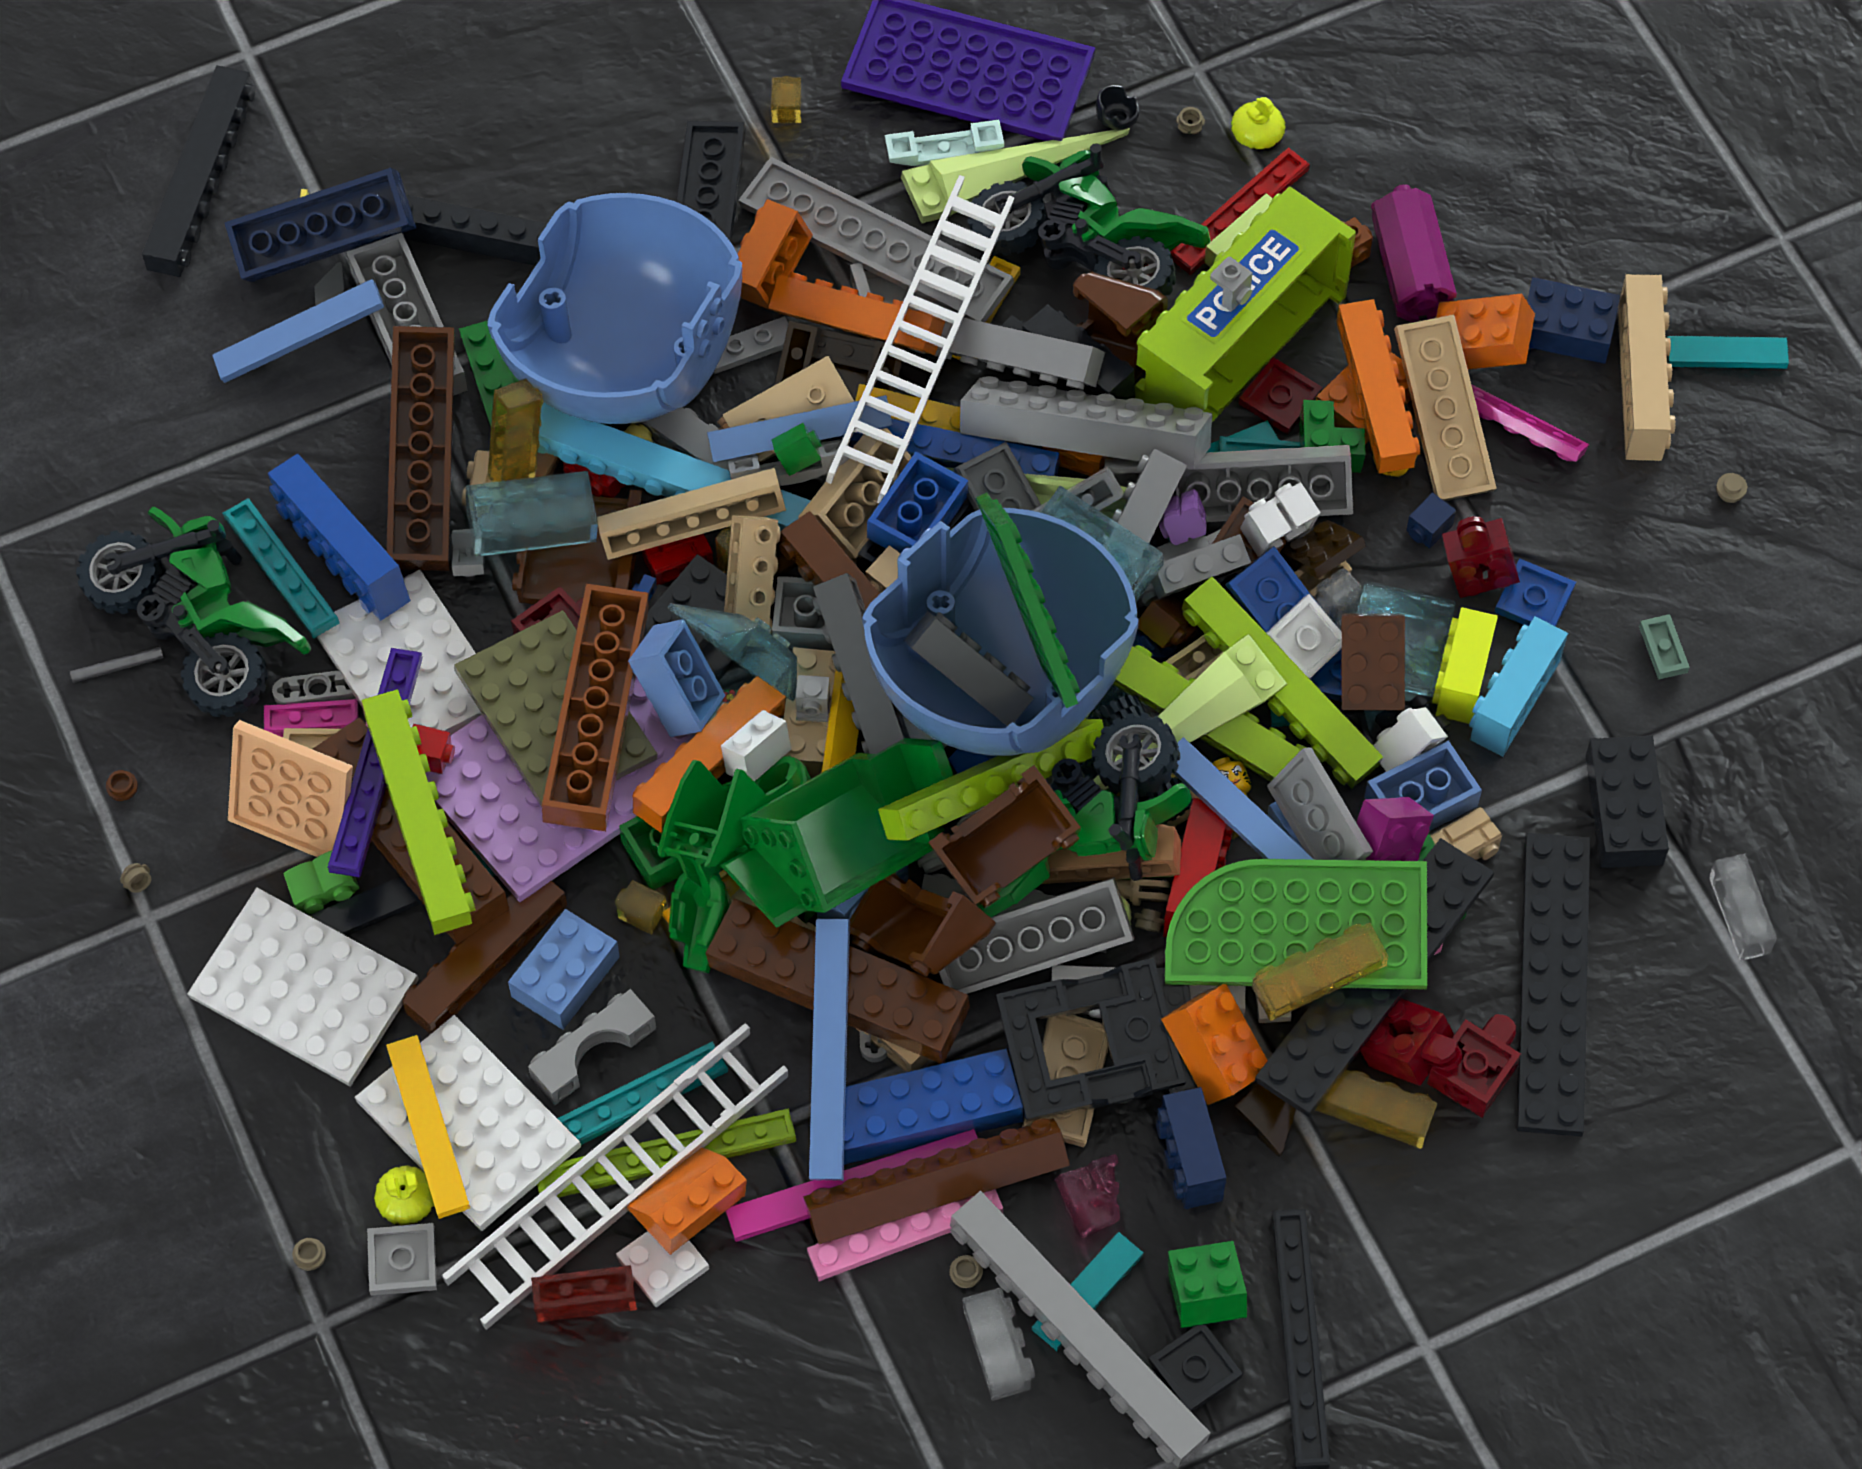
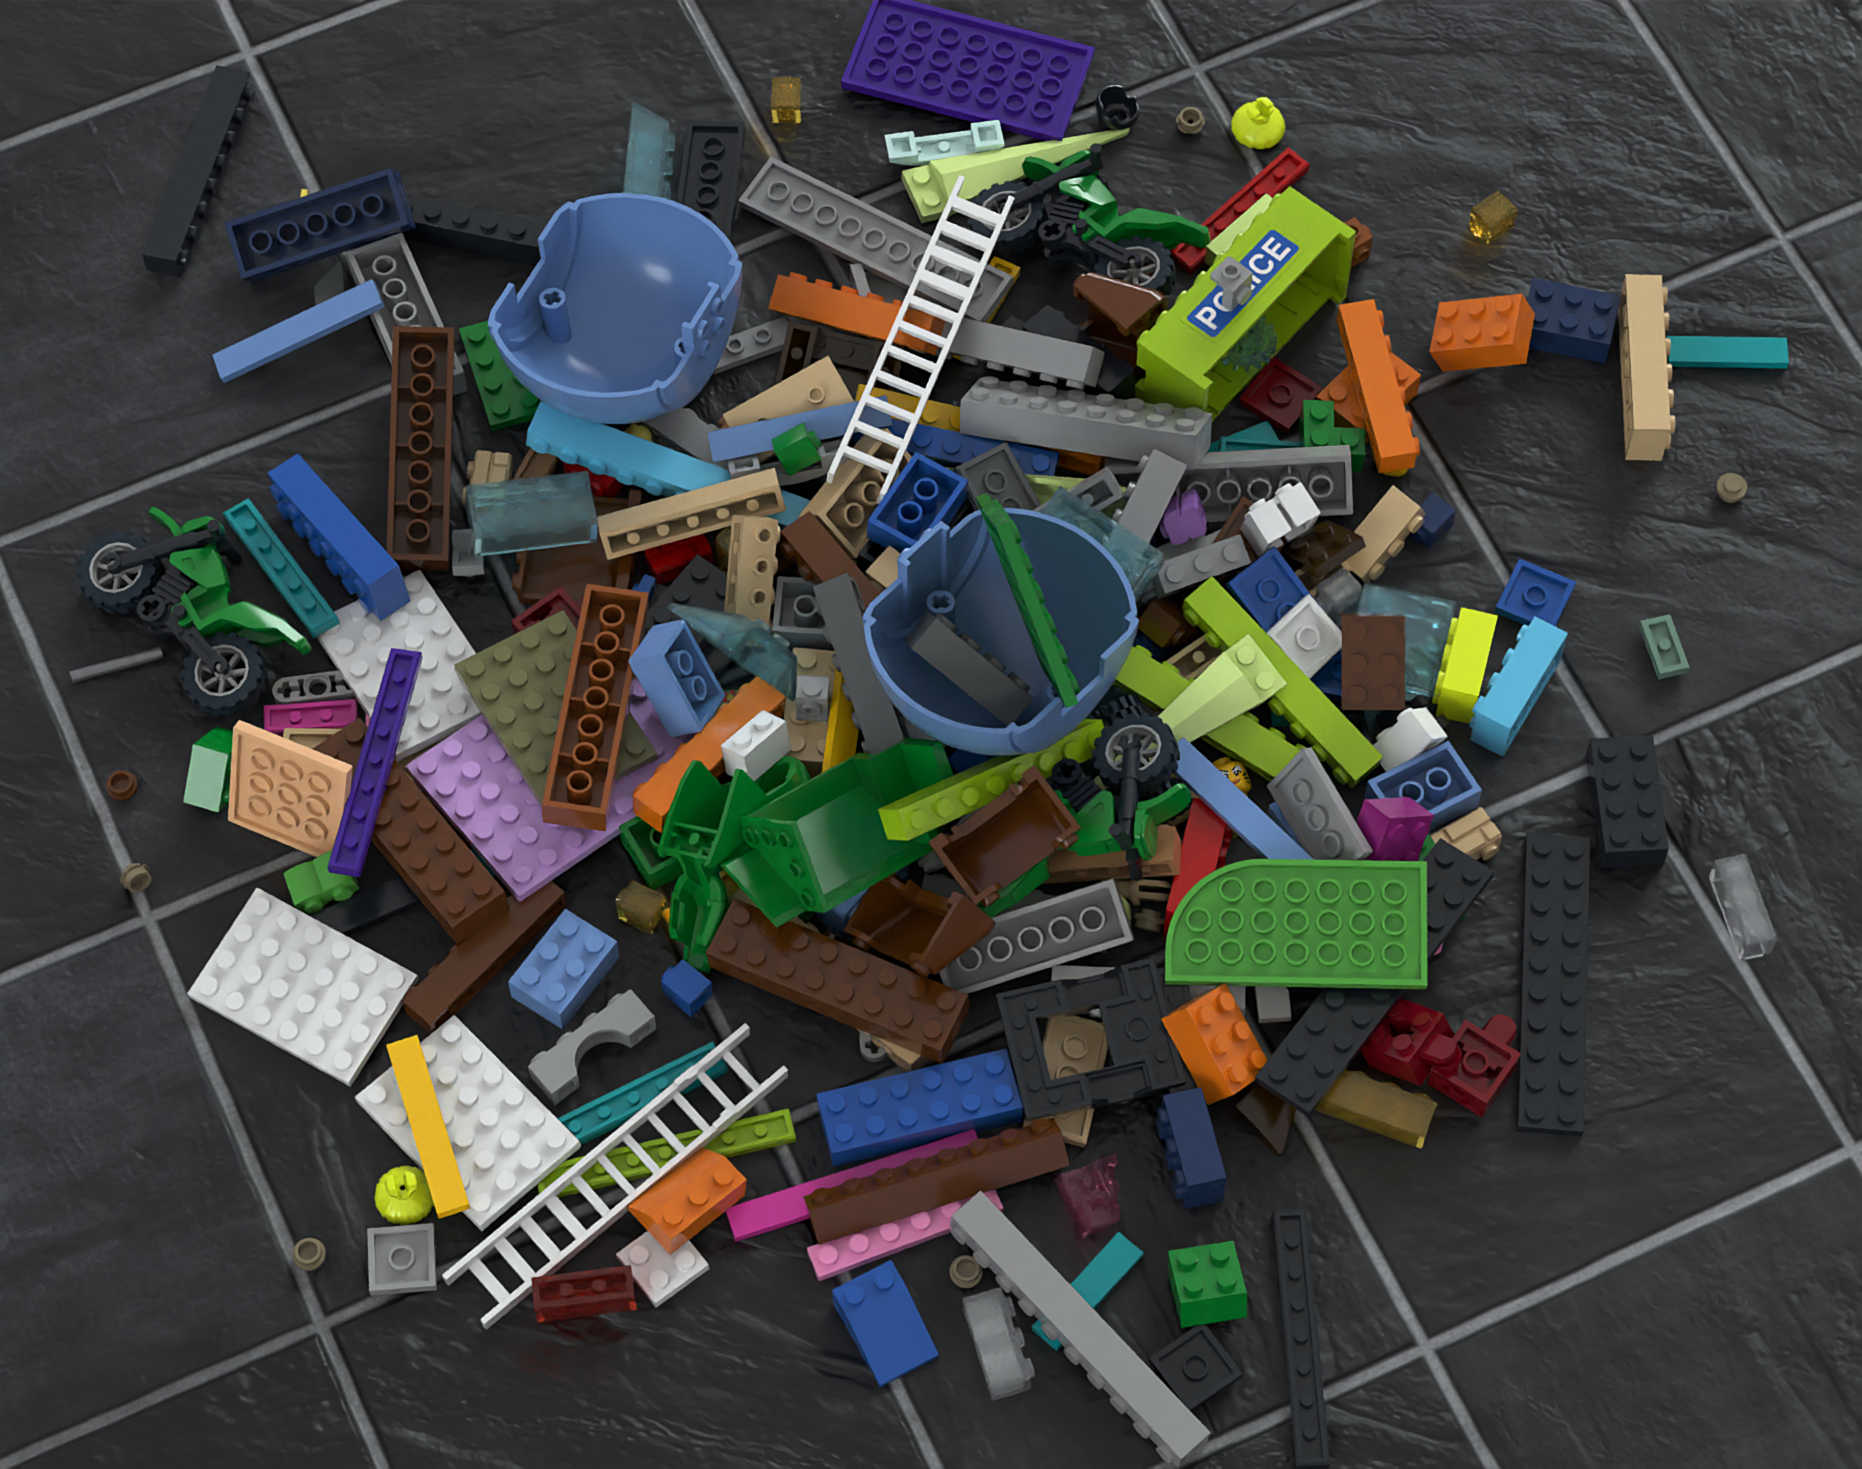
(210, 770): none -> brick
(417, 812): lime brick -> none
(436, 746): red brick -> none
(515, 432): clear yellow brick -> none
(648, 154): none -> clear light blue slope
(686, 987): none -> blue brick
(771, 249): orange brick -> none
(829, 1049): medium blue tile -> none
(884, 1323): none -> blue slope
(1253, 347): none -> clear light blue gear
(1319, 971): clear yellow brick -> none
(1385, 532): none -> tan brick
(1412, 252): magenta brick -> none
(1445, 408): tan plate -> none
(1480, 548): dark red brick -> none
(1492, 217): none -> clear yellow brick
(1518, 421): dark pink plate -> none

